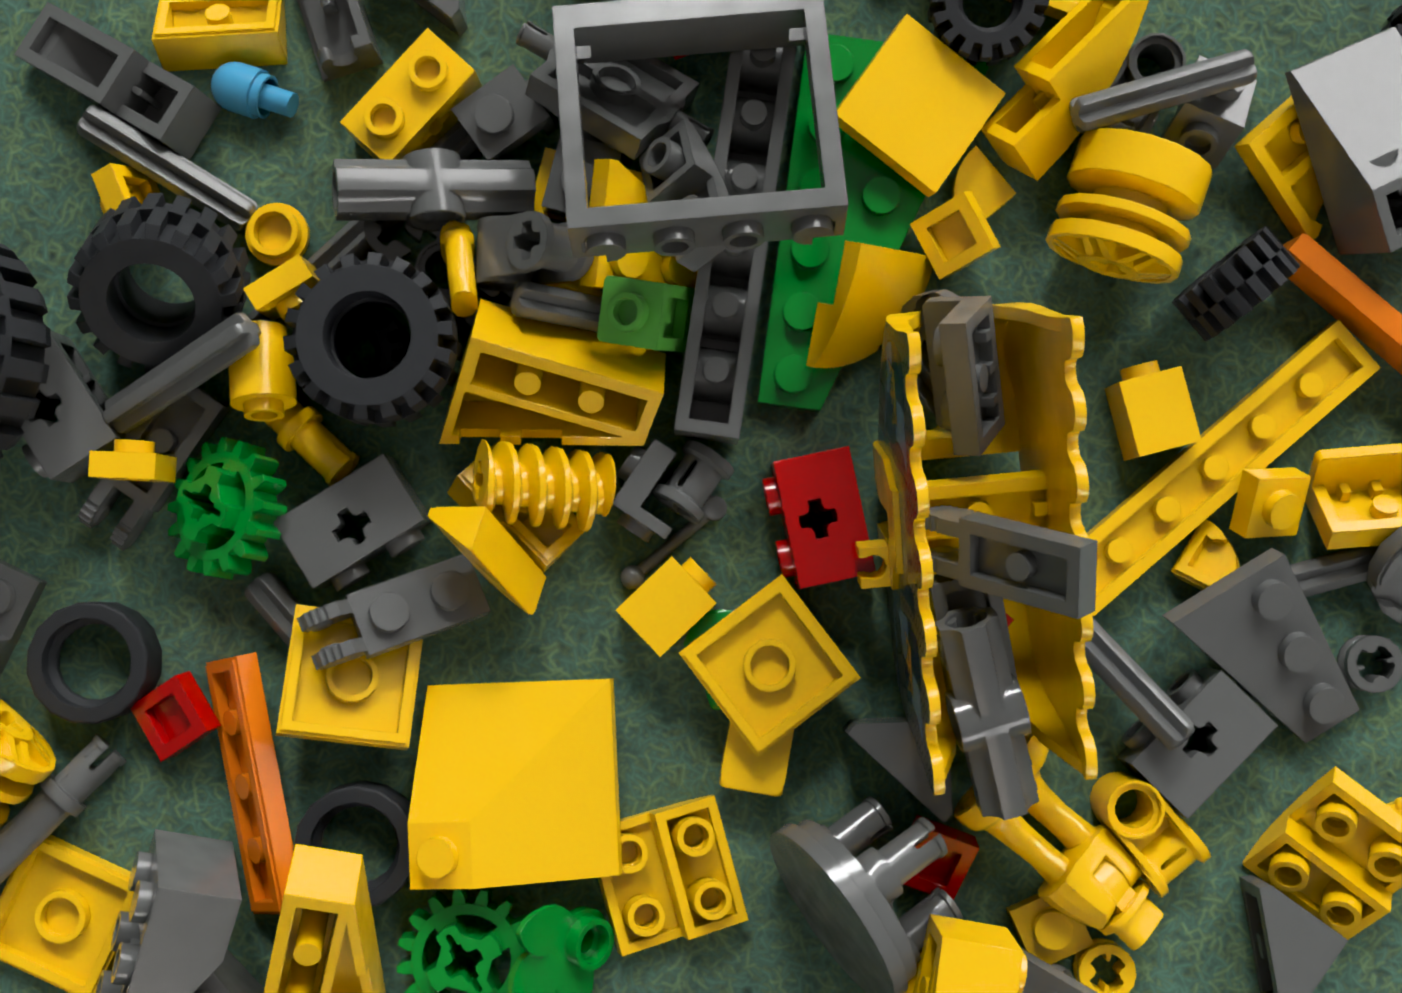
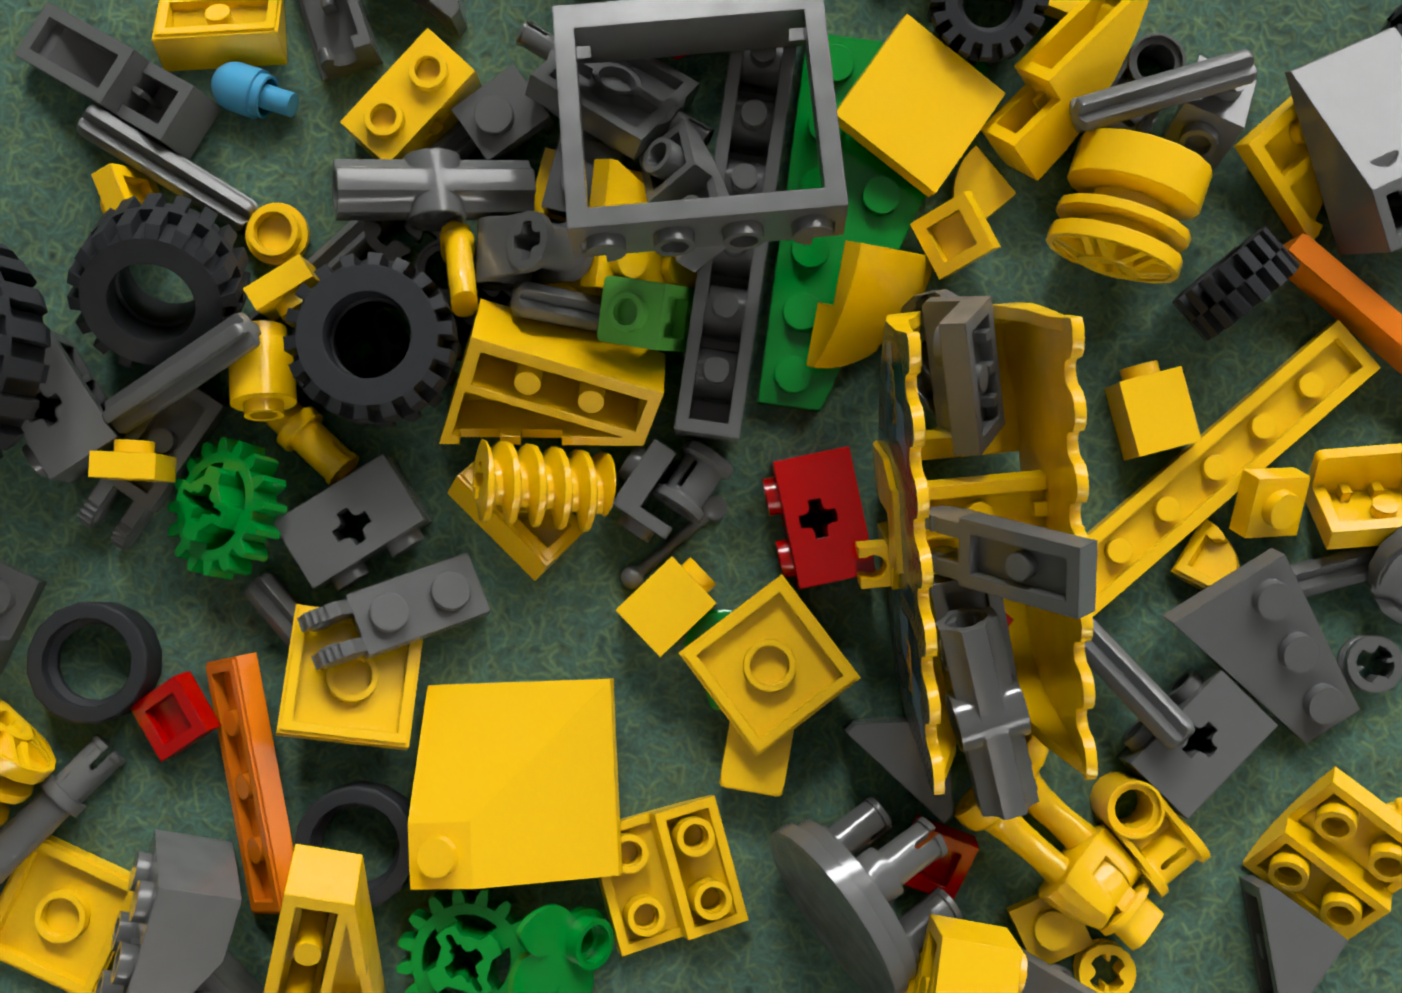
(492, 552): yellow slope -> none

